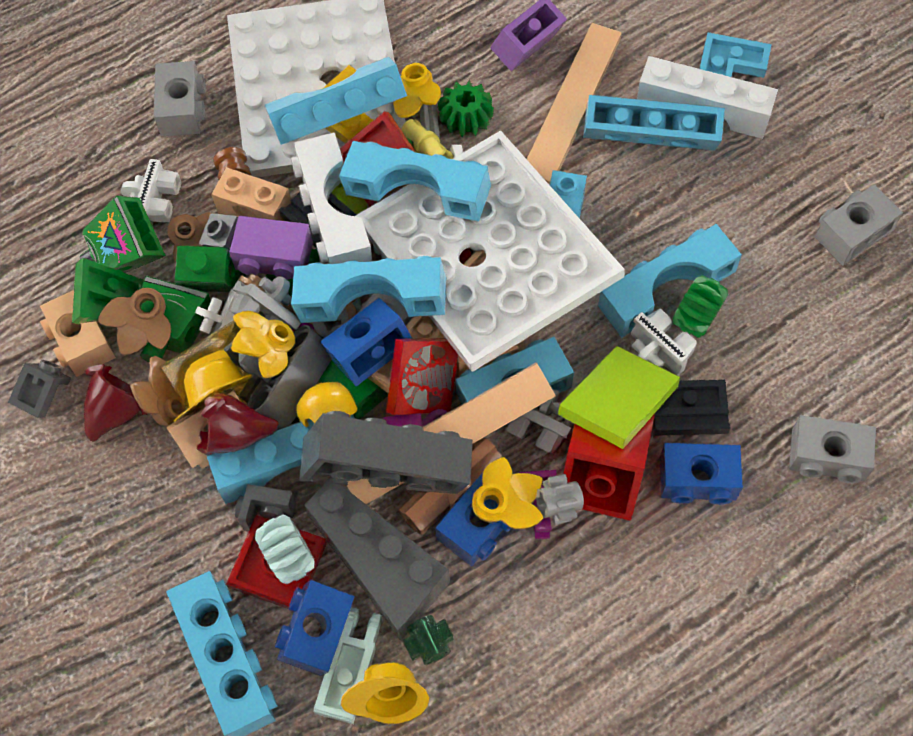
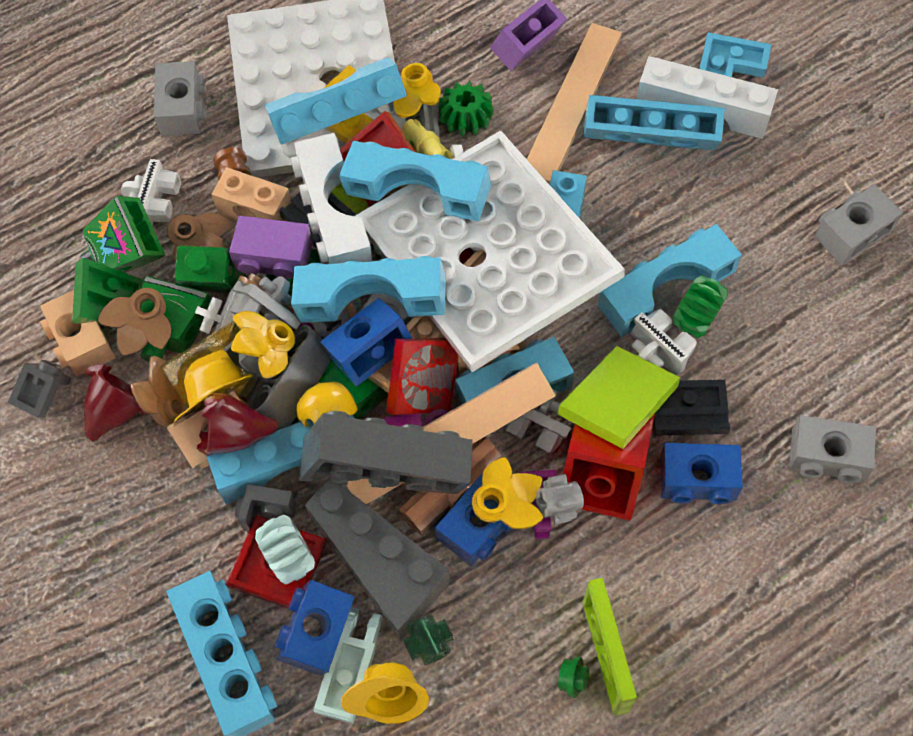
(219, 231): bracket -> none
(573, 676): none -> green plate
(608, 647): none -> lime tile

